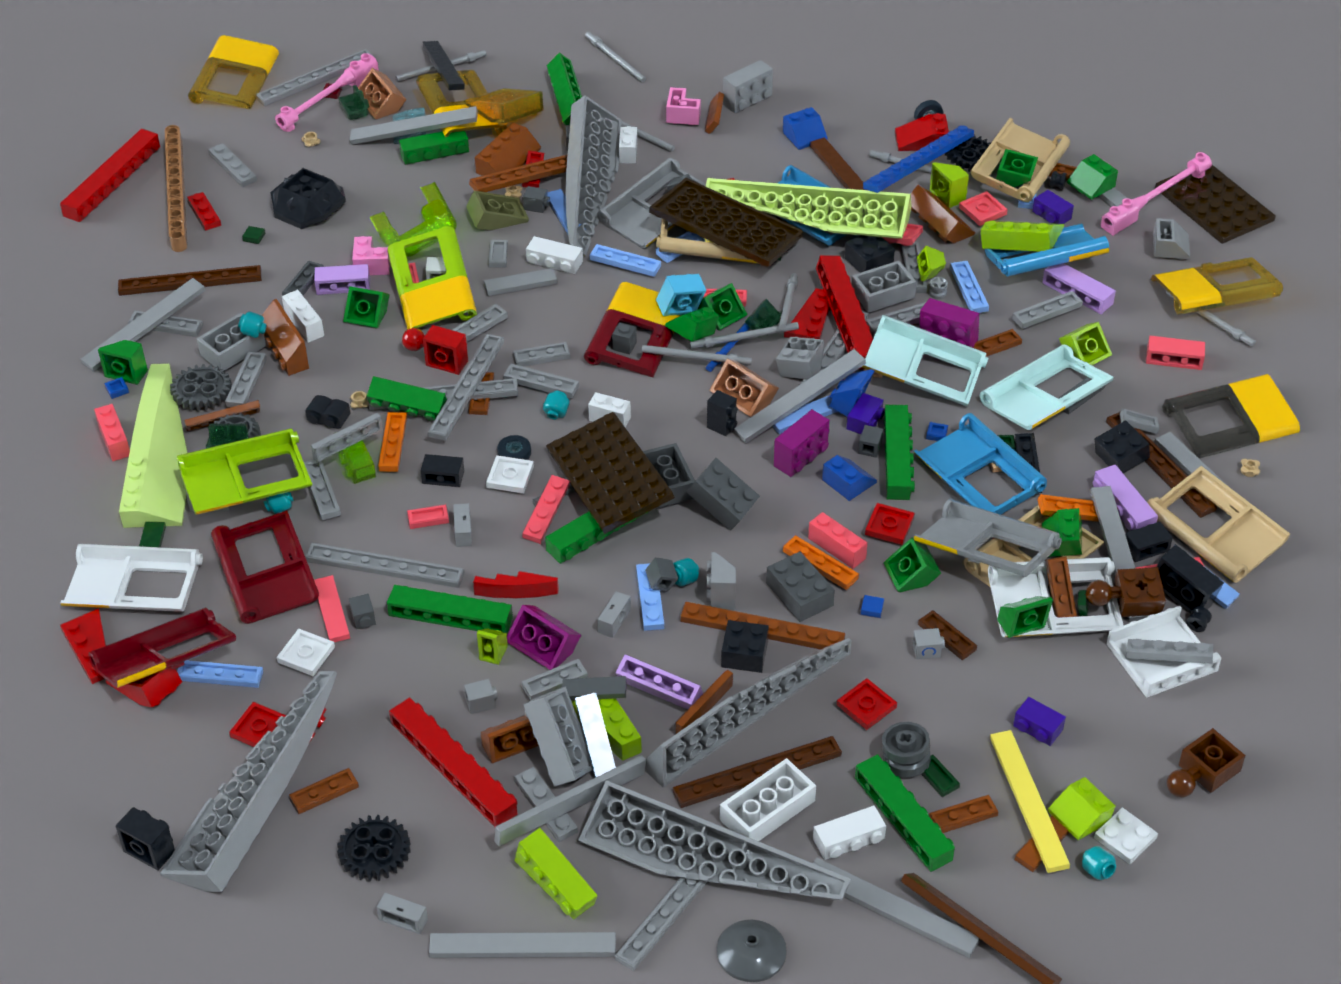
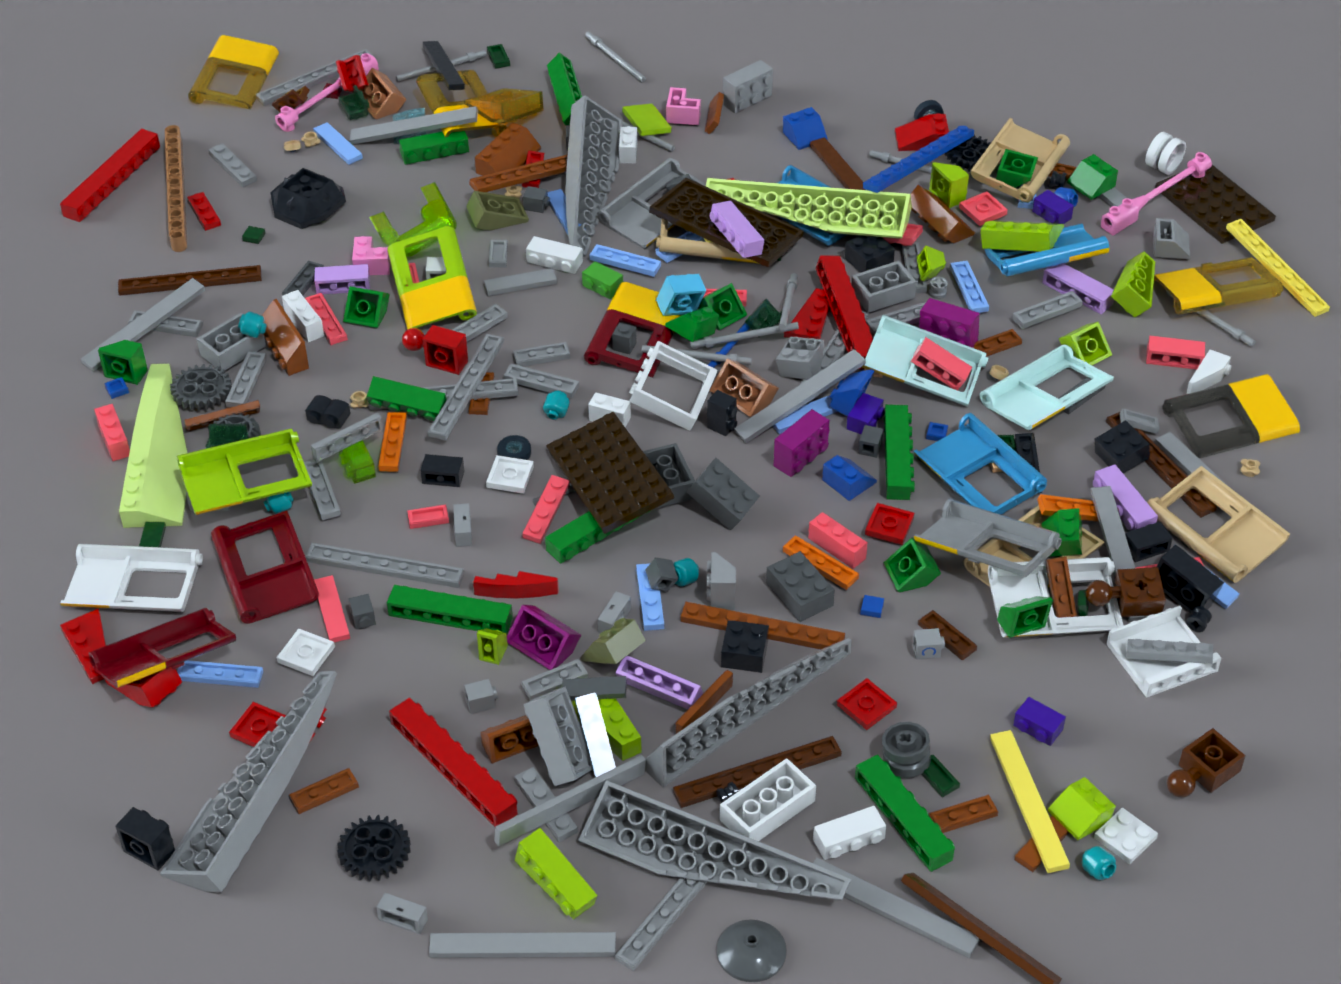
(291, 99): none -> reddish brown bracket
(292, 145): none -> tan tile
(332, 328): none -> coral tile
(338, 143): none -> light blue tile
(352, 73): none -> red bracket
(498, 56): none -> dark green tile
(601, 279): none -> bright green brick
(615, 643): none -> olive slope
(646, 119): none -> lime tile
(683, 363): none -> white window
(725, 793): none -> black wheel
(737, 229): none -> lavender brick
(941, 364): none -> coral brick
(998, 372): none -> tan tile
(1067, 194): none -> blue head
(1135, 285): none -> lime wedge
(1165, 153): none -> white wheel
(1209, 371): none -> white slope
(1278, 268): none -> light yellow tile

